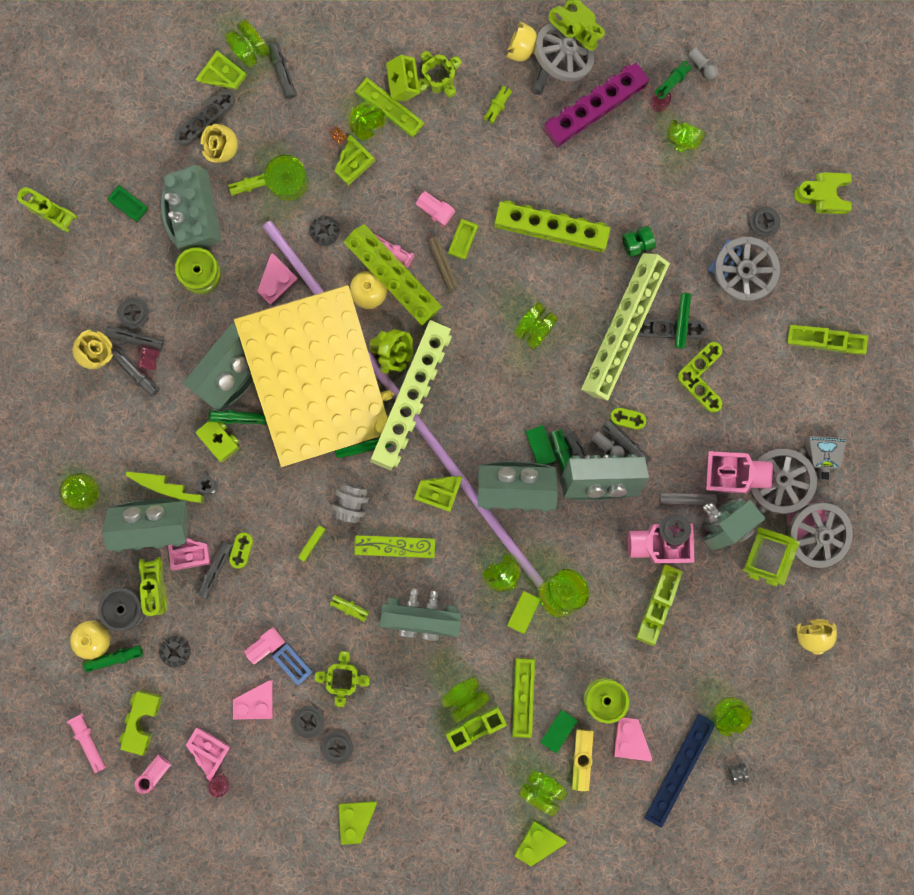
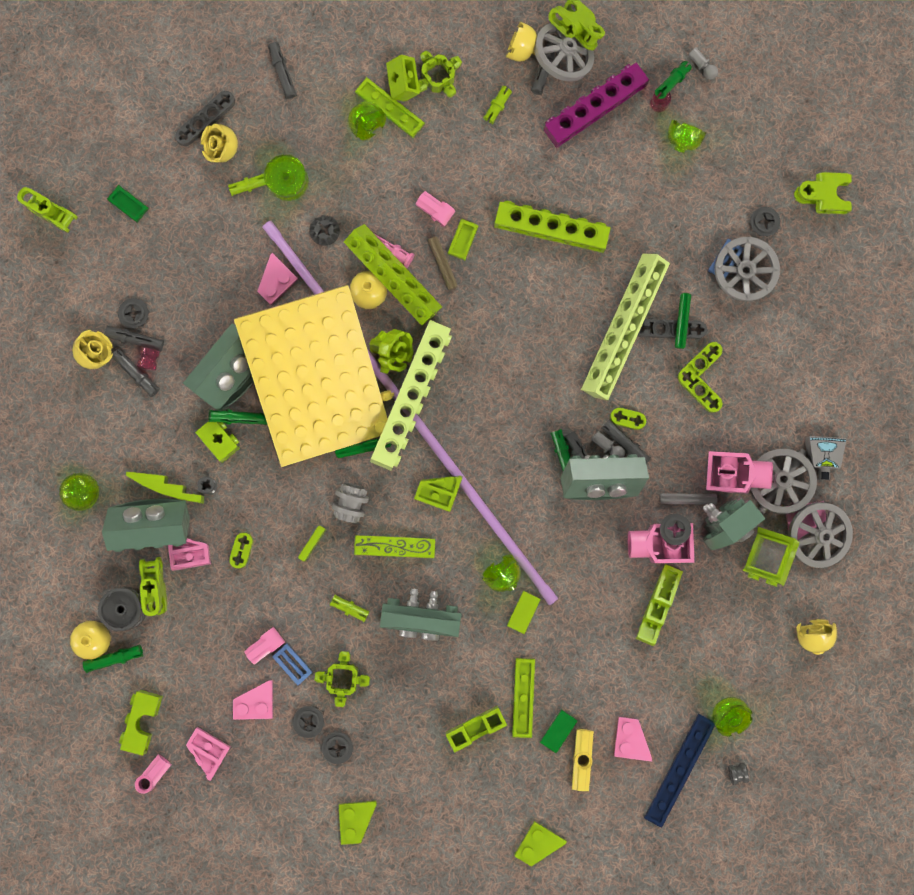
(82, 734): bright pink pin -> none
(184, 651): dark grey gear -> none
(191, 209): sand green piece -> none
(209, 270): lime wheel -> none
(214, 570): dark grey pin -> none
(221, 73): lime wing -> none
(221, 783): clear pink wheel -> none
(246, 43): clear neon green wheel -> none
(338, 135): clear orange bush -> none
(353, 161): lime wing -> none
(466, 700): clear neon green wheel -> none
(517, 486): sand green piece -> none
(535, 325): clear neon green wheel -> none
(540, 445): green tile -> none
(543, 792): clear neon green wheel -> none
(563, 593): clear neon green wheel -> none
(595, 695): lime wheel -> none
(645, 241): green wheel -> none
(828, 339): lime slope -> none

